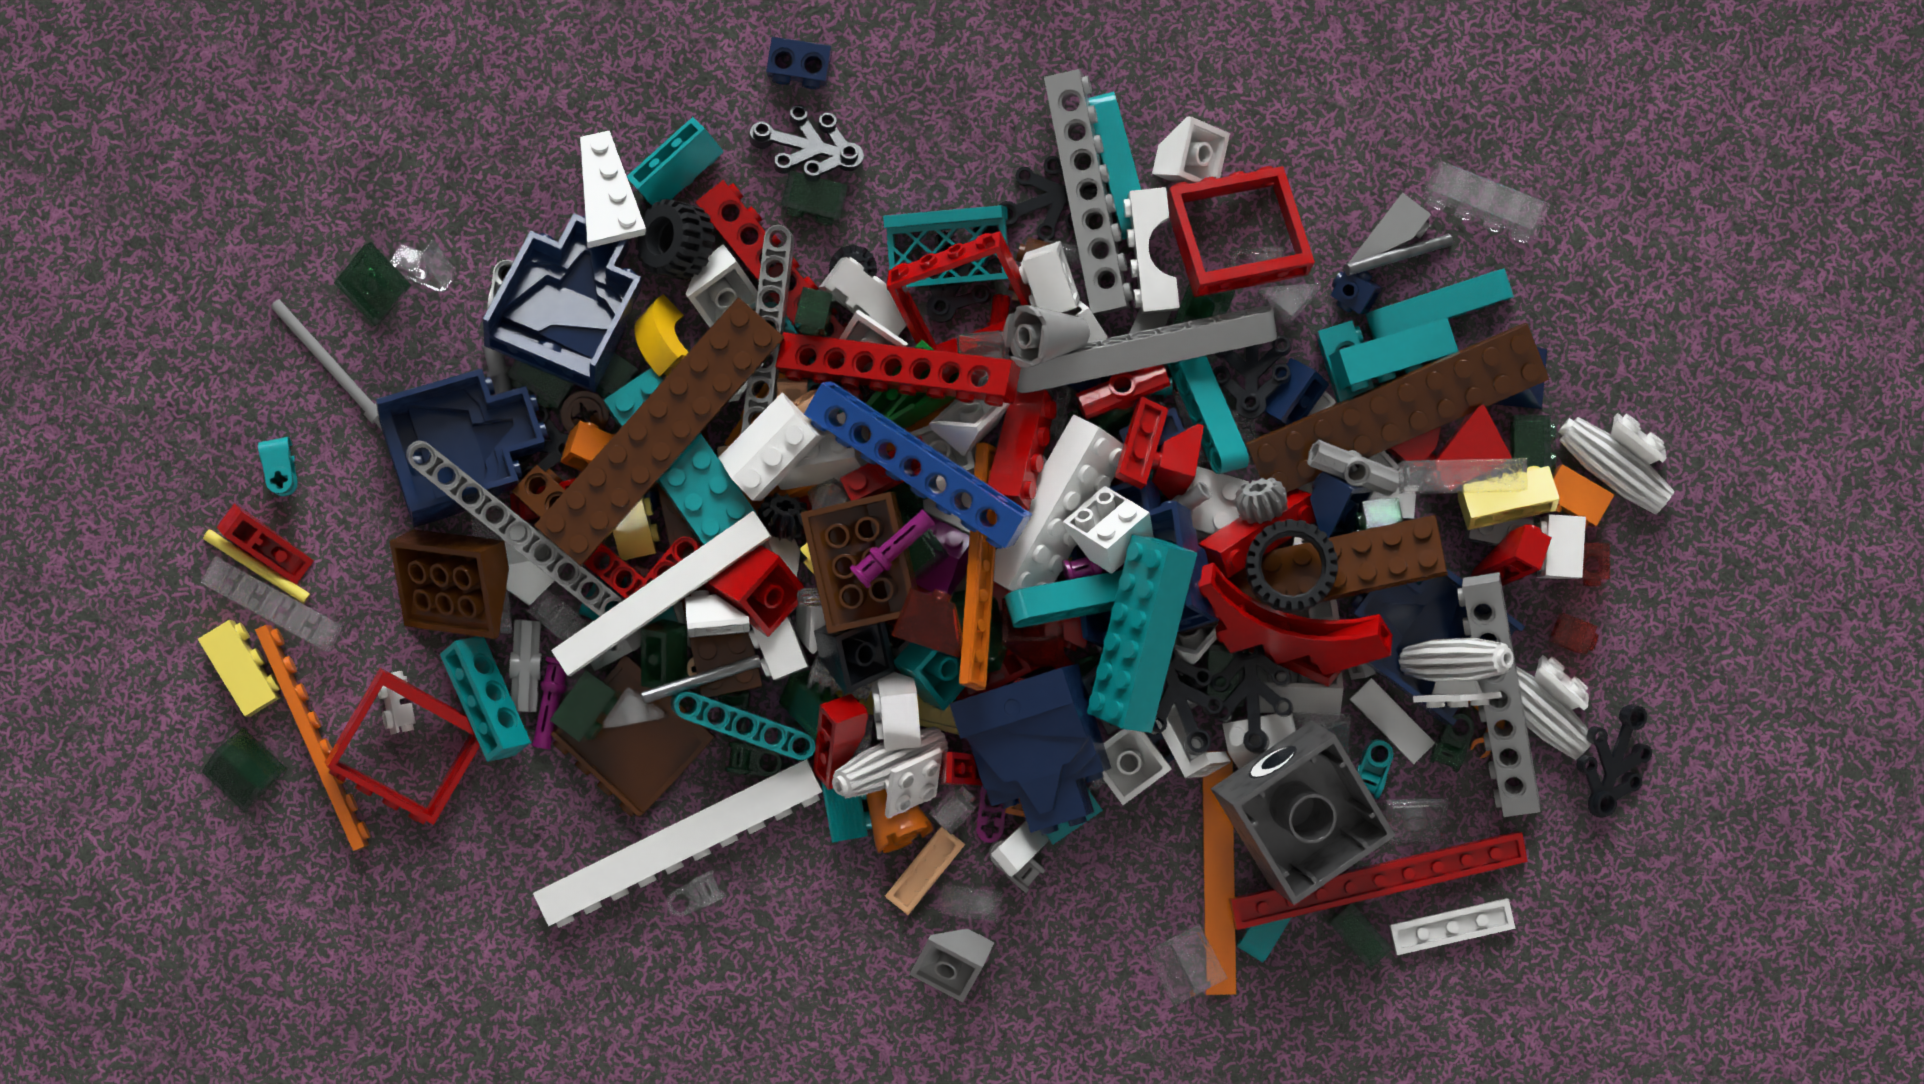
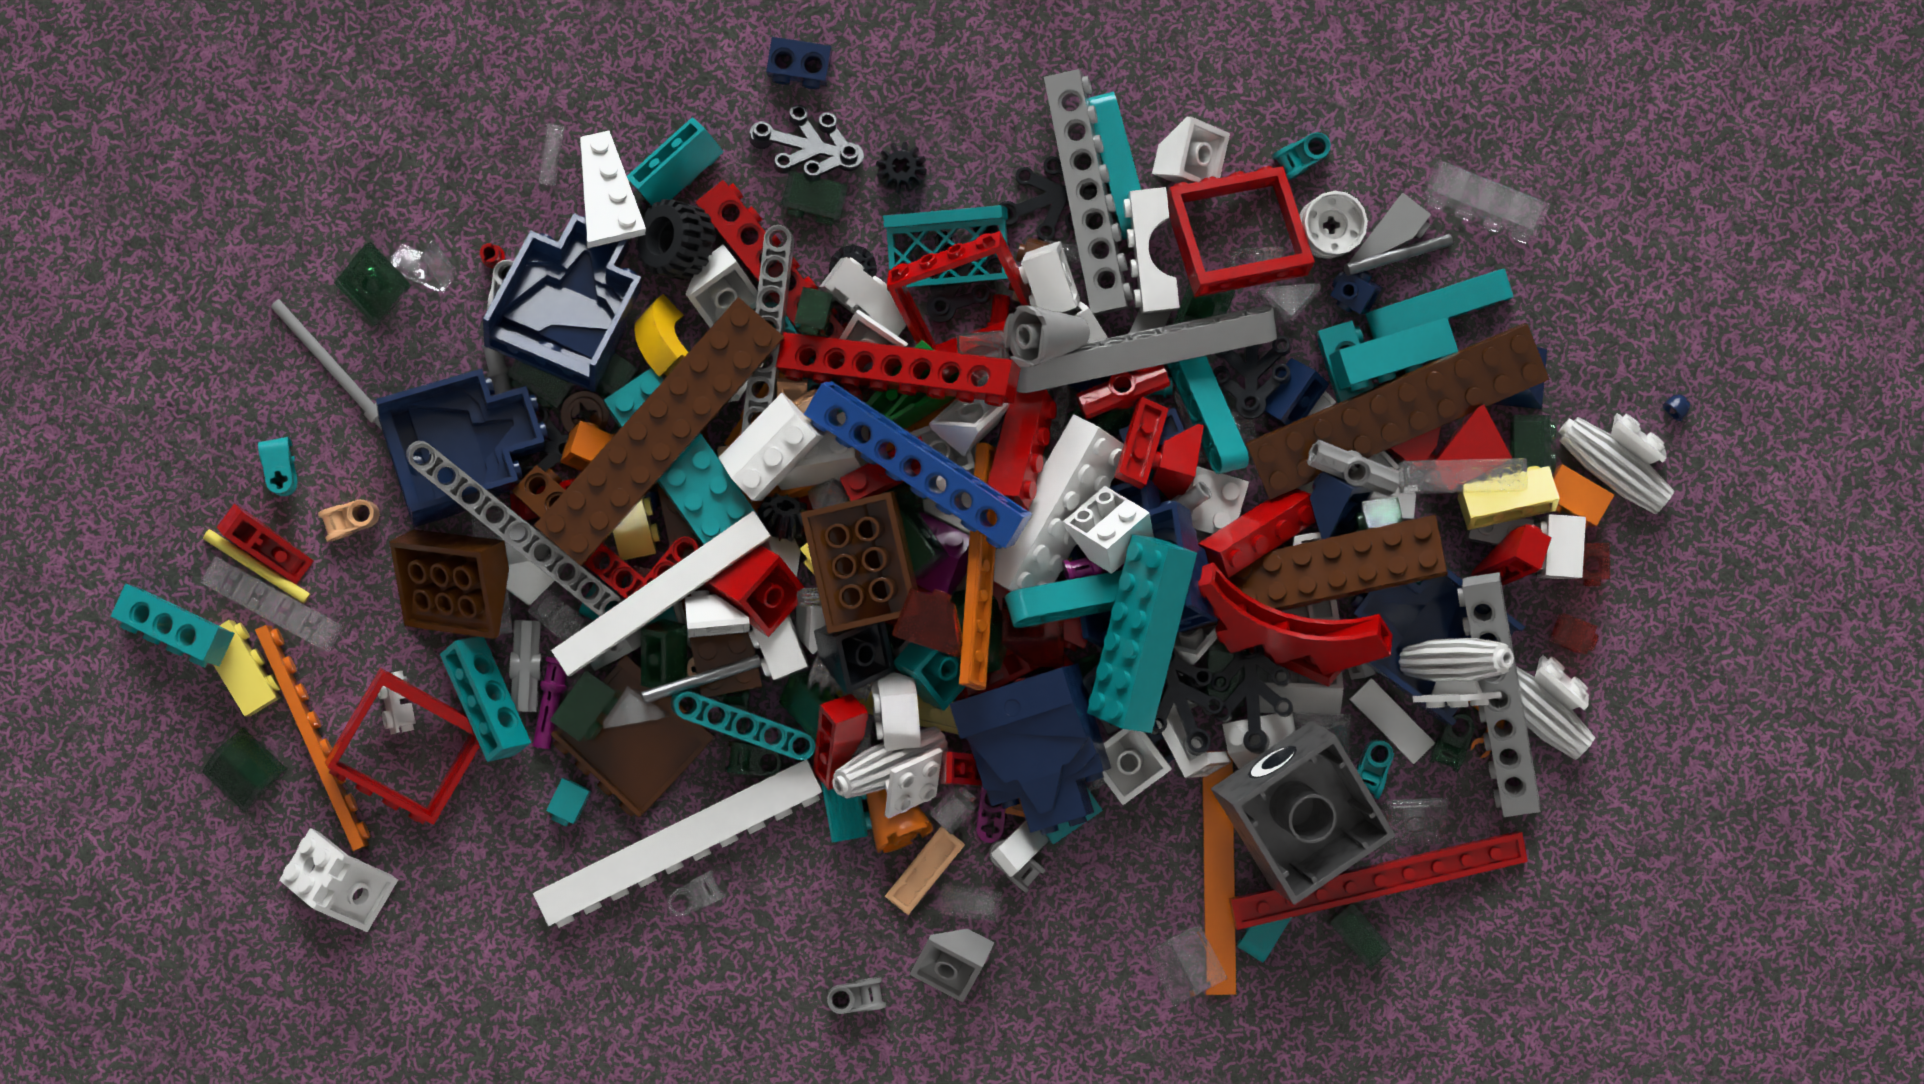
(210, 640): none -> teal brick
(335, 880): none -> white bracket
(343, 519): none -> light nougat piece
(486, 249): none -> red pin
(551, 155): none -> clear pin
(568, 802): none -> teal brick
(858, 996): none -> light grey piece
(881, 557): magenta pin -> none
(901, 178): none -> black gear
(1261, 500): light grey gear -> none
(1300, 155): none -> teal piece
(1309, 533): black tyre -> none
(1342, 211): none -> white wheel
(1452, 926): white plate -> none
(1604, 795): black plant -> none
(1679, 404): none -> dark blue hinge

